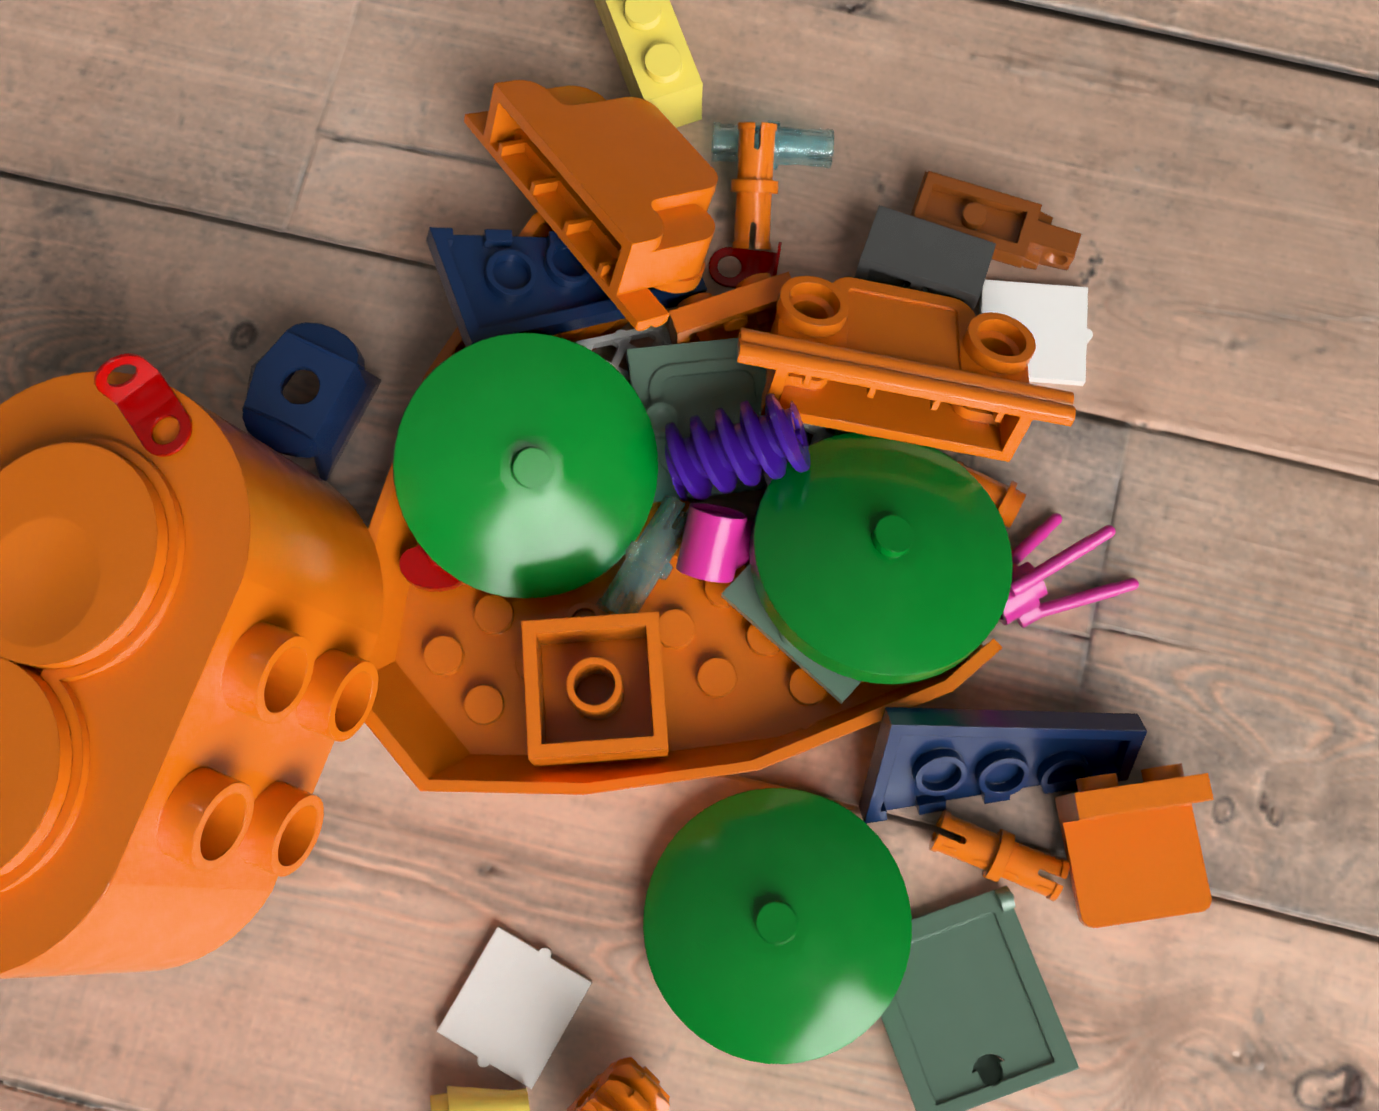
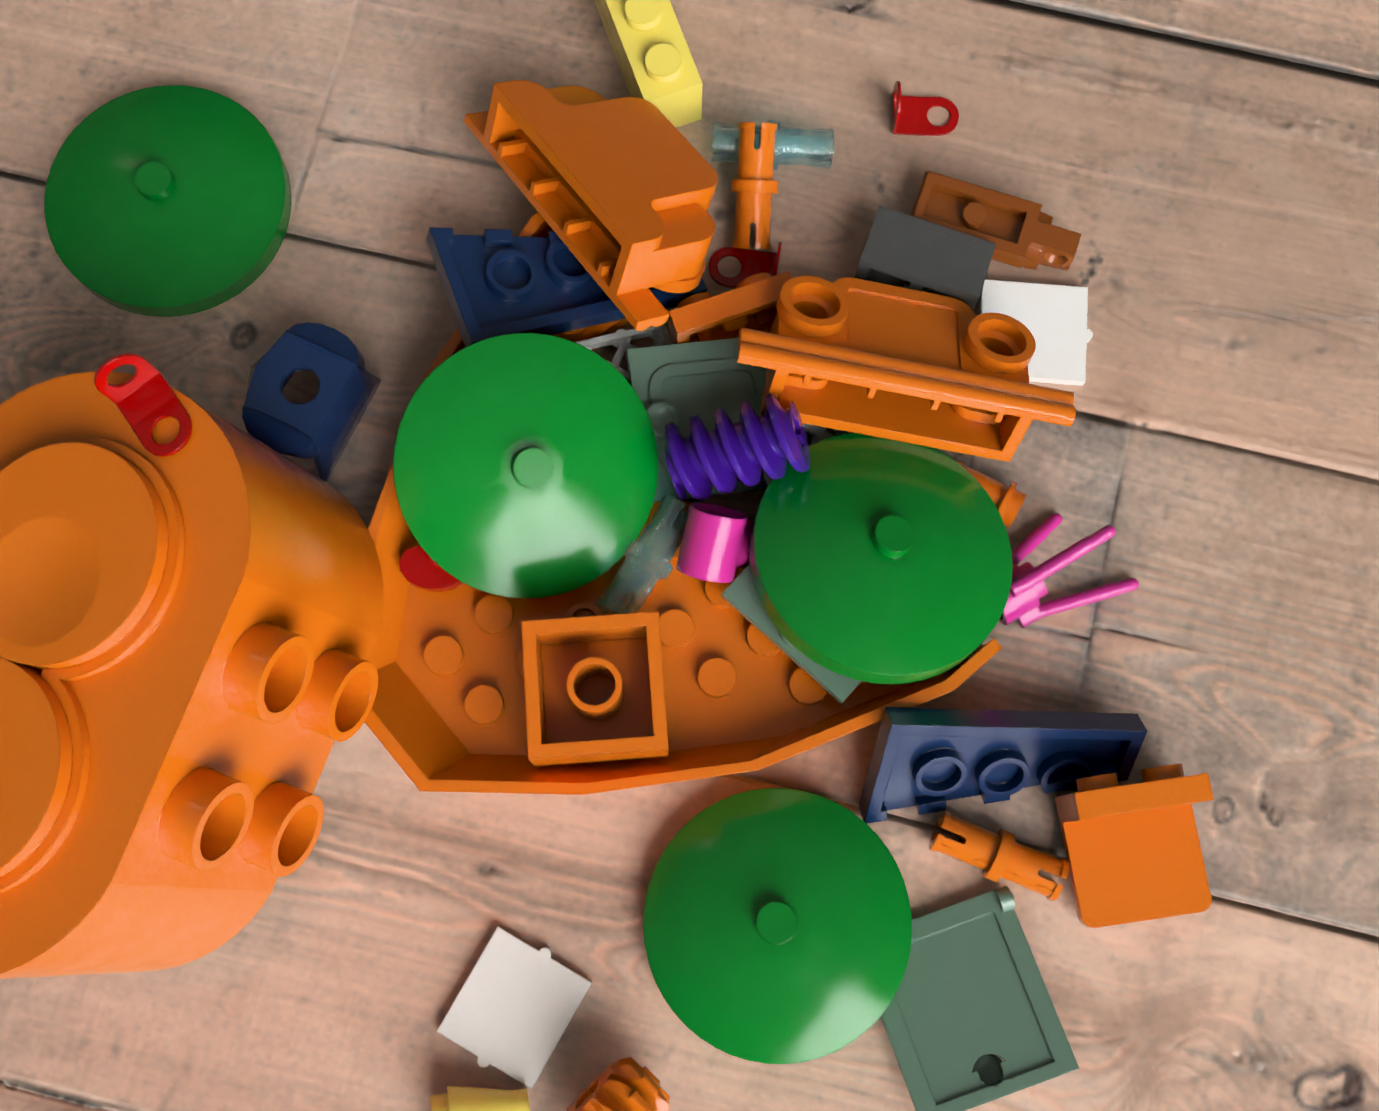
(168, 200): none -> green dish
(910, 114): none -> red piece

